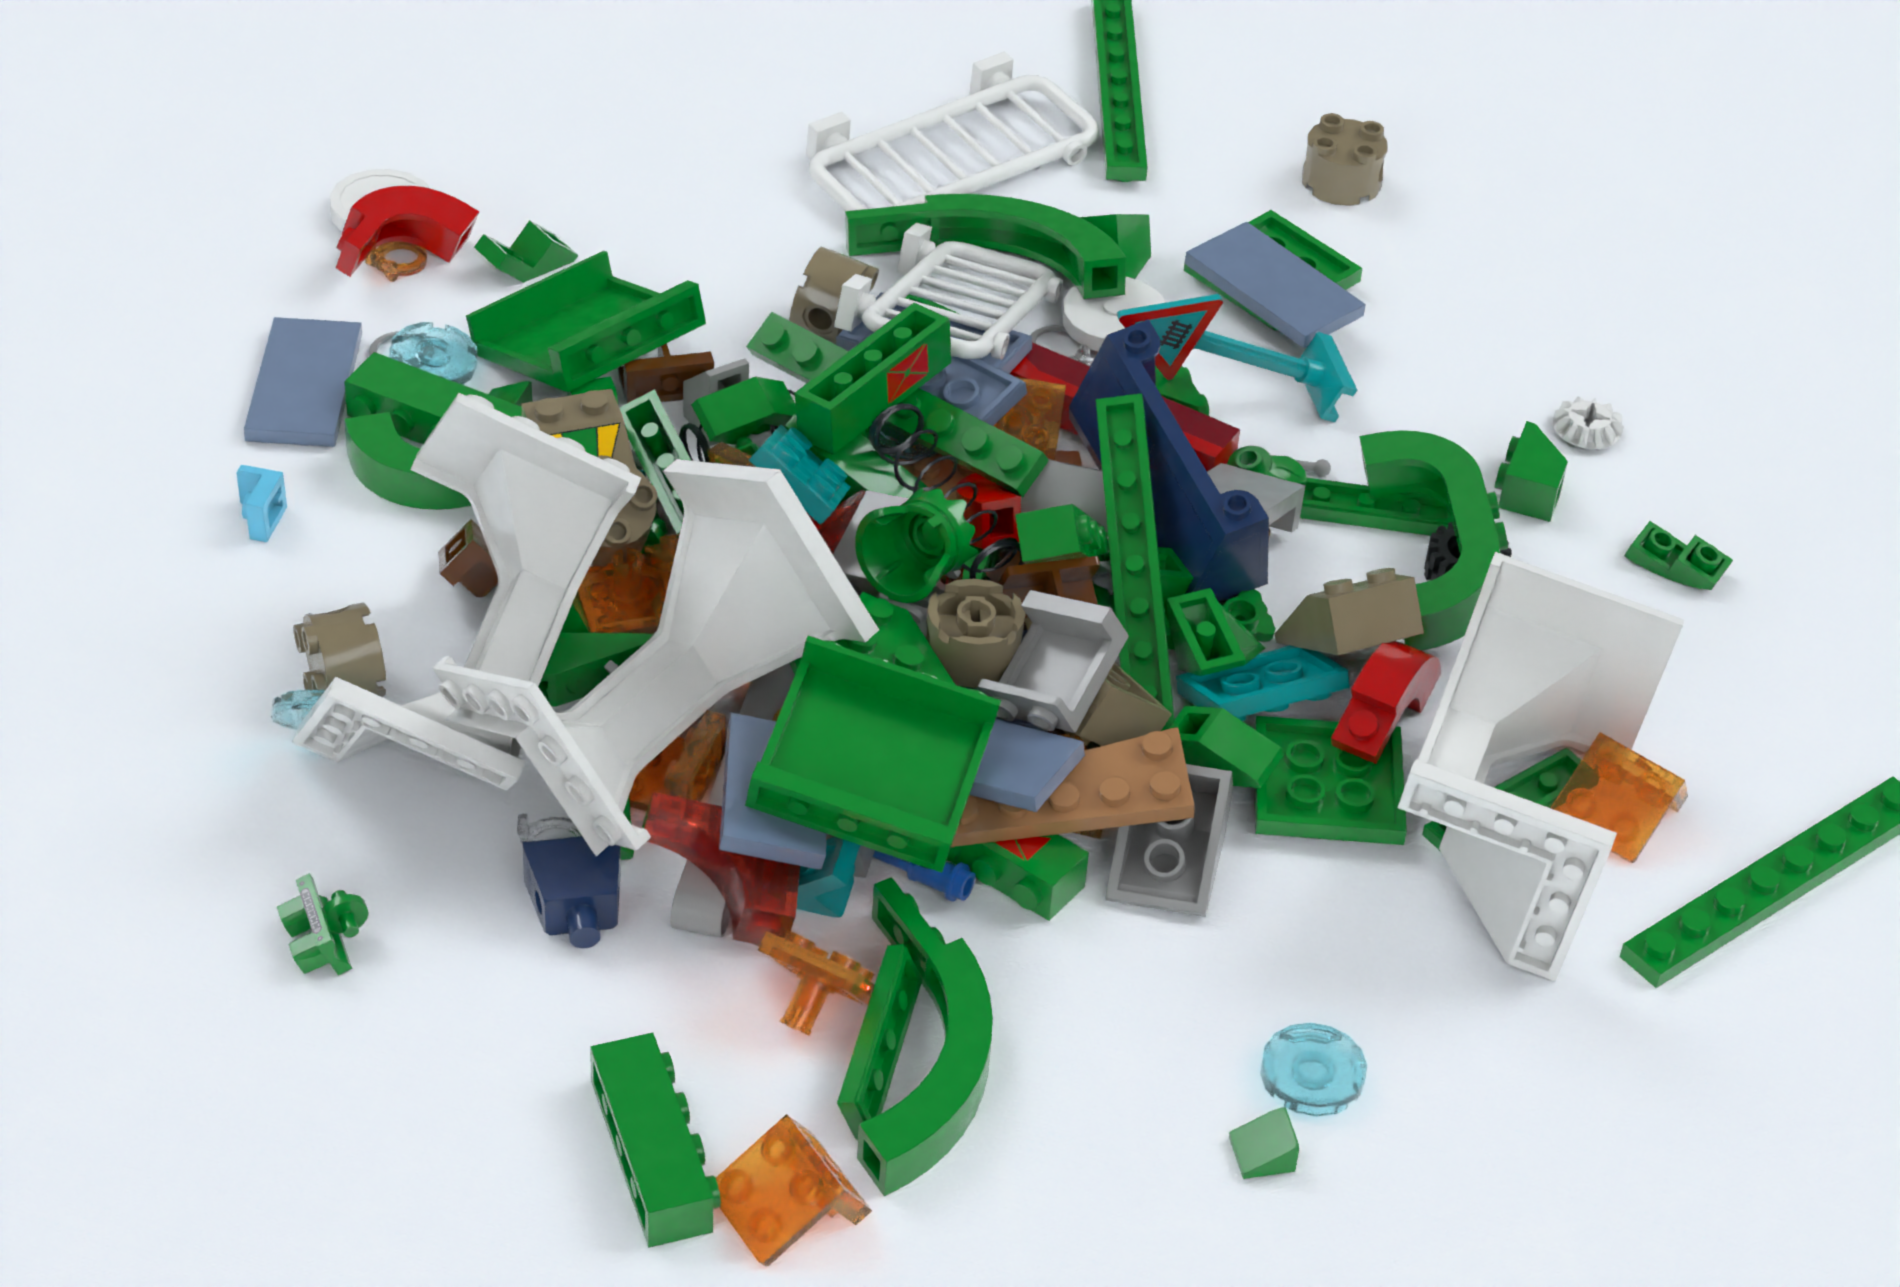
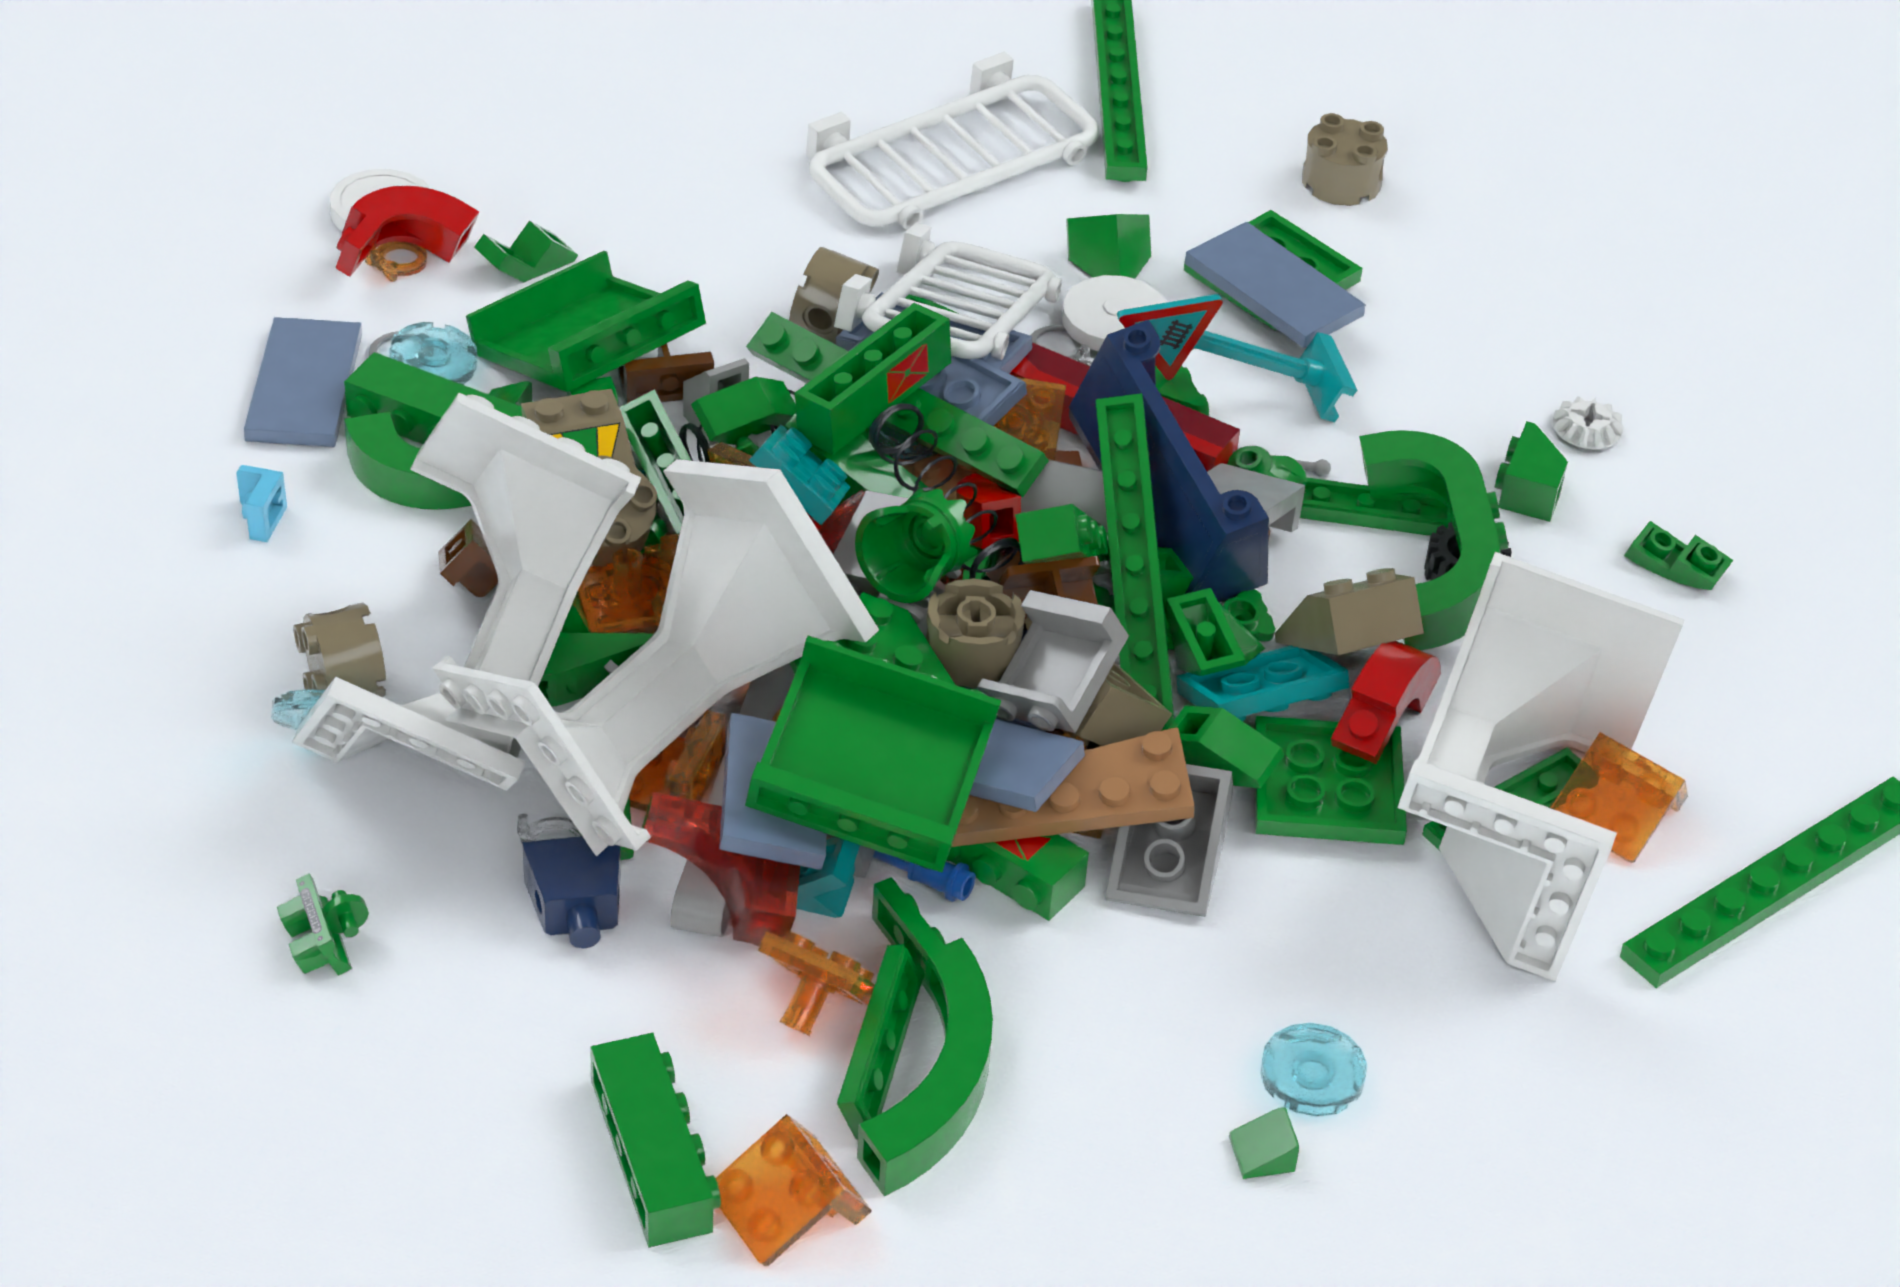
(1003, 224): green arch -> none

